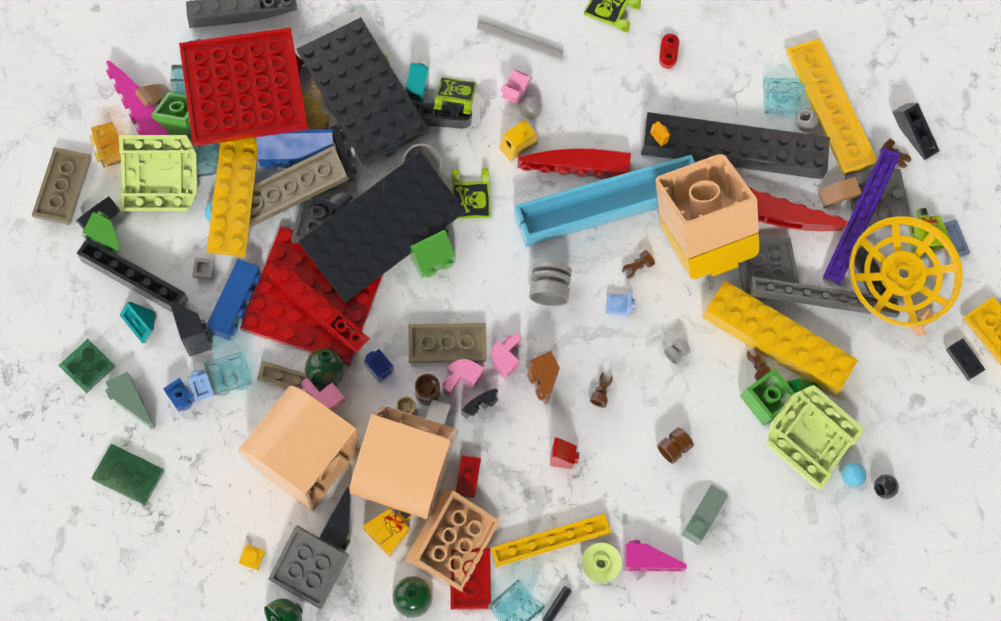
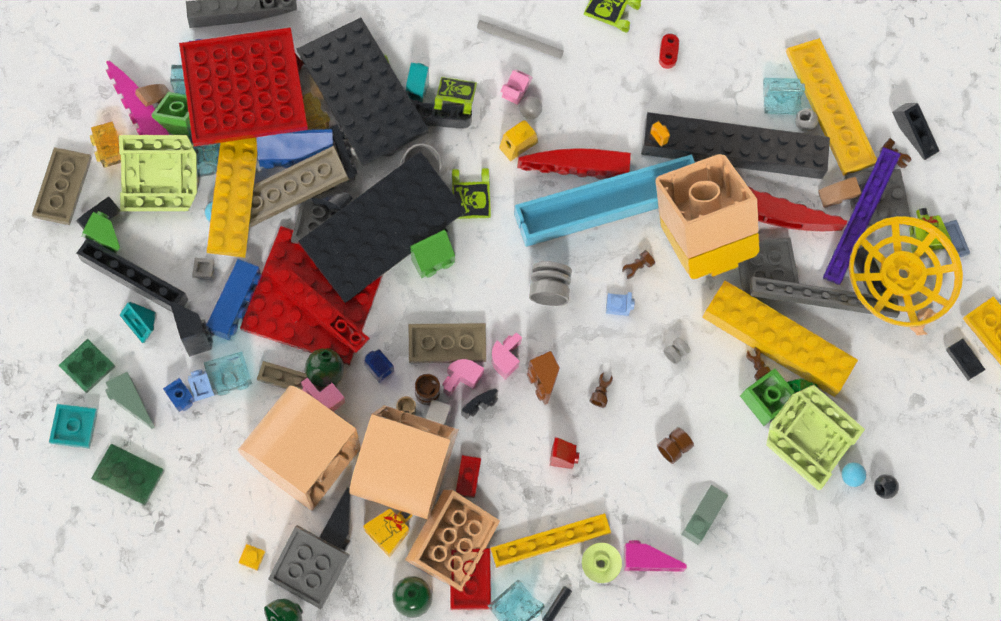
(73, 426): none -> teal plate

